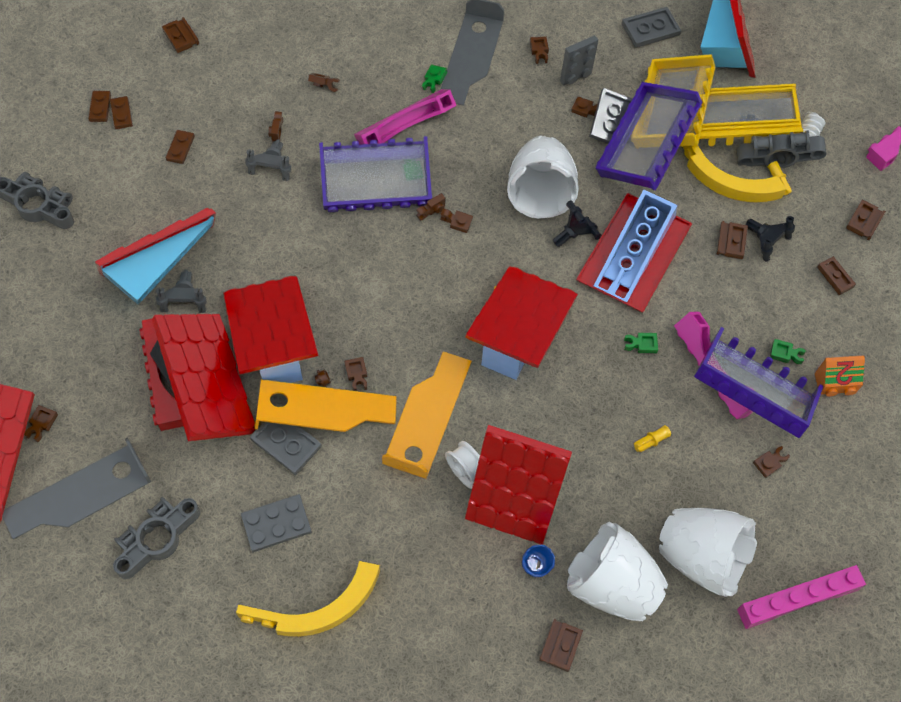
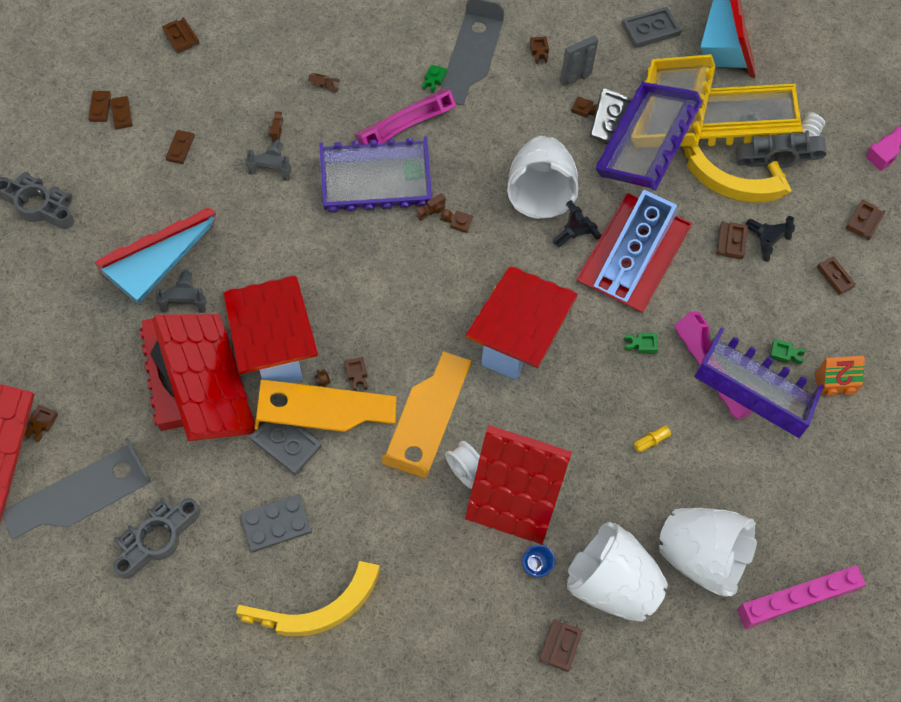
(769, 463): reddish brown plate -> none

